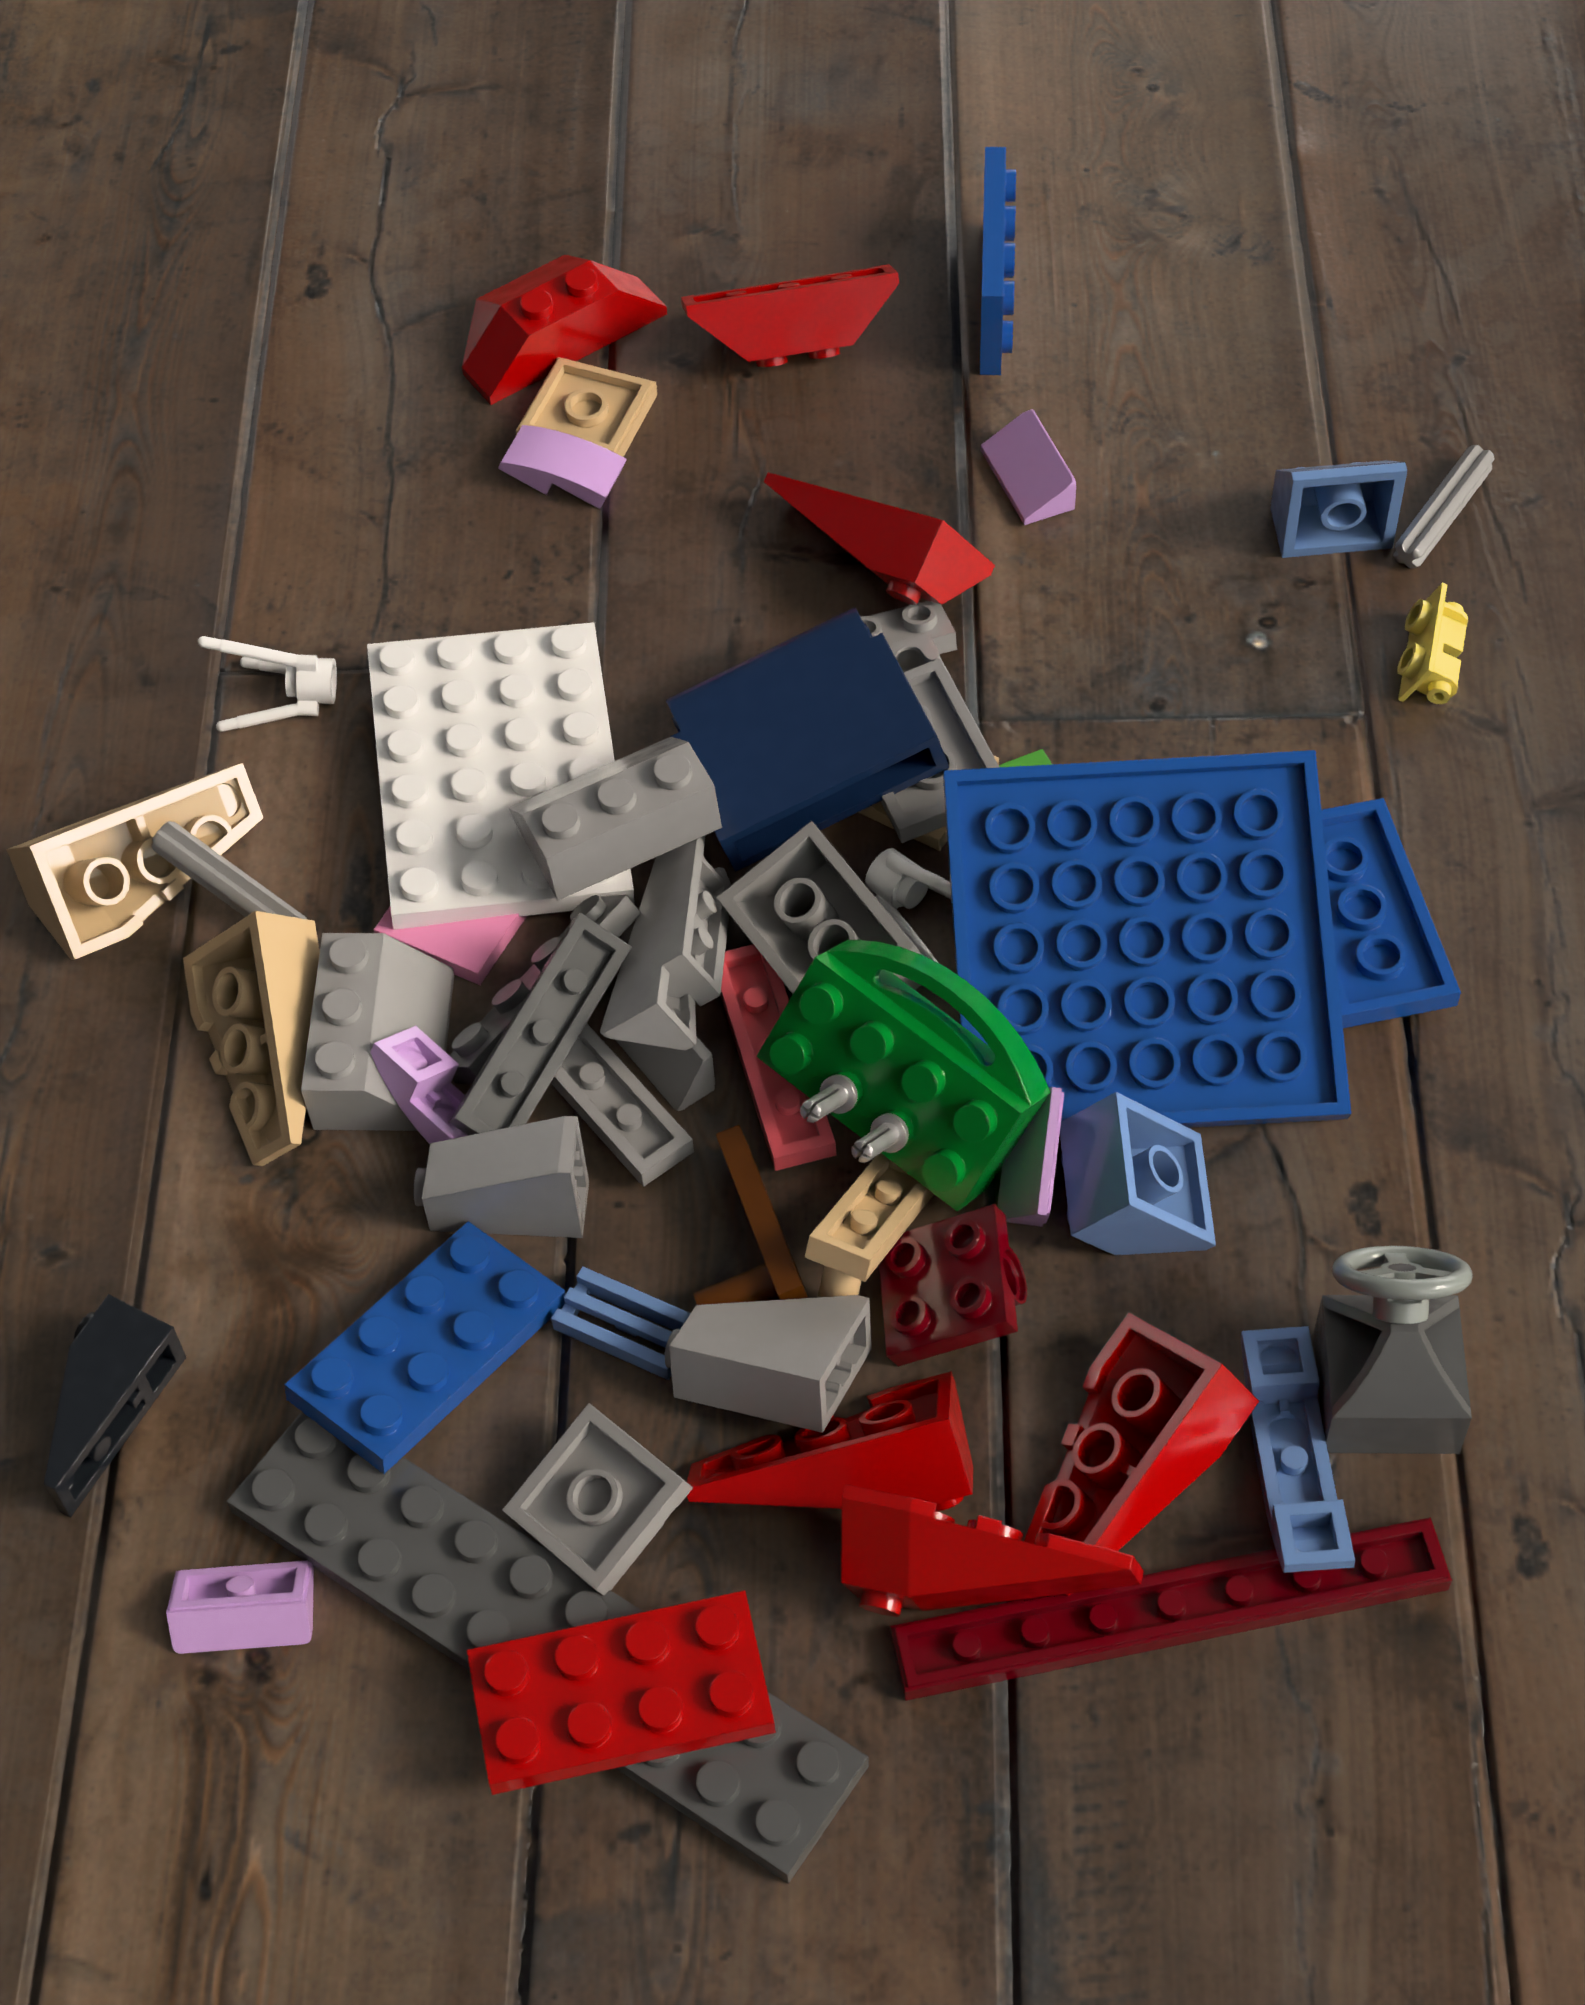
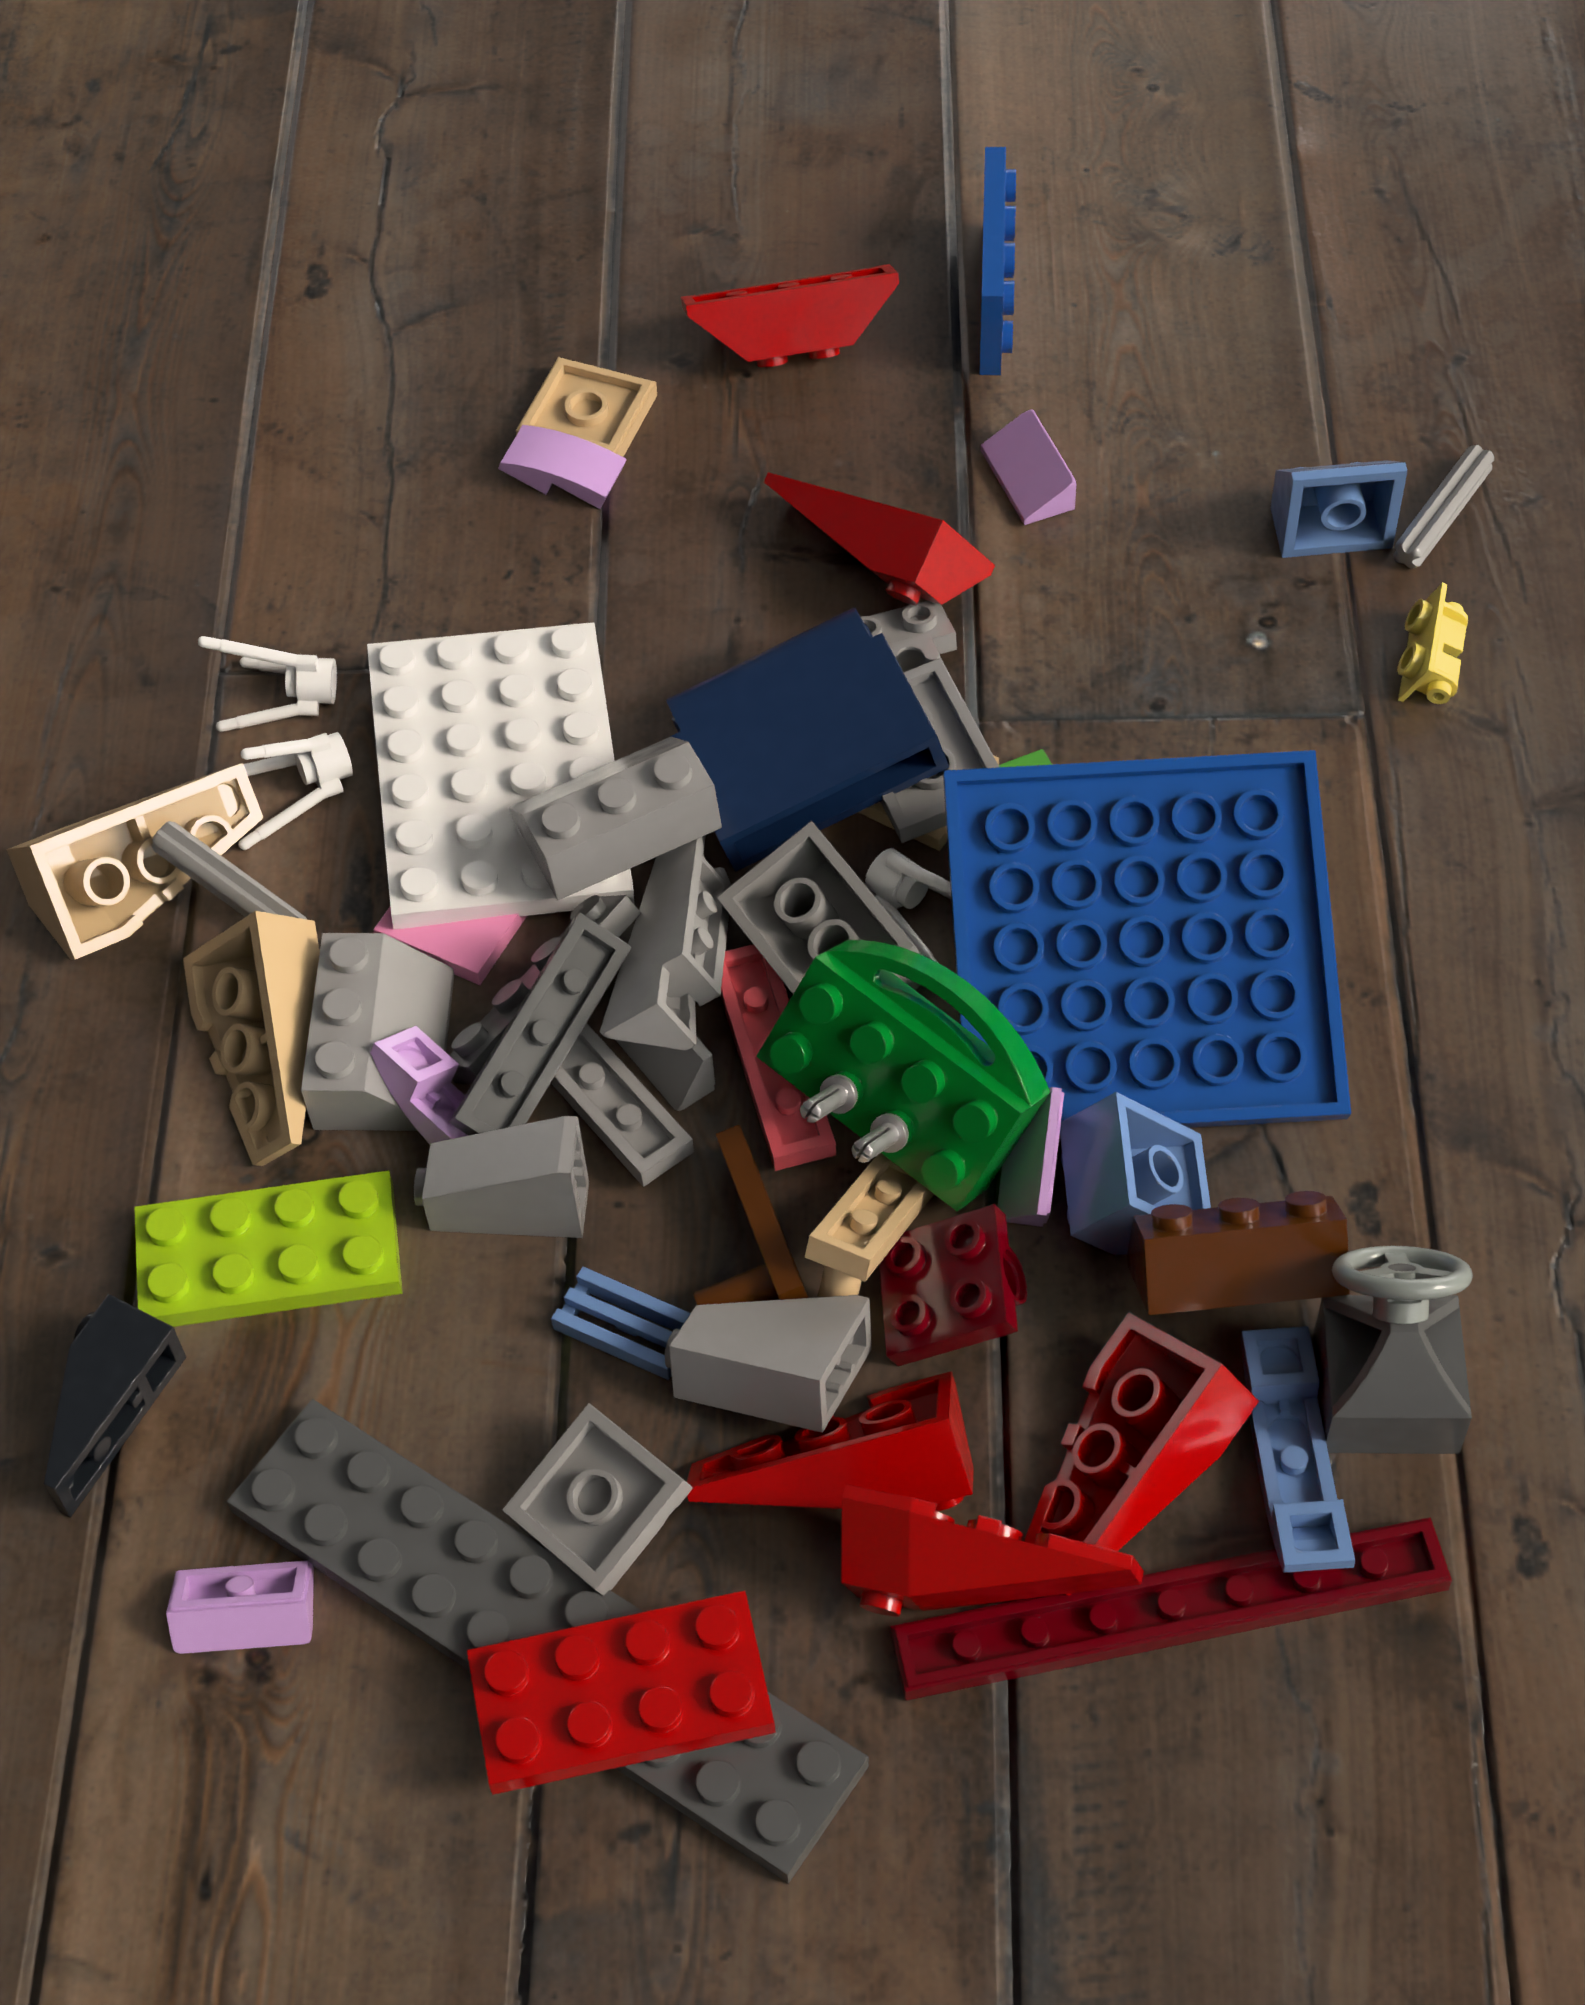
(268, 1249): none -> lime plate
(318, 760): none -> white plant
(424, 1346): blue plate -> none
(549, 314): red wedge -> none
(1237, 1253): none -> reddish brown slope
(1381, 925): blue plate -> none

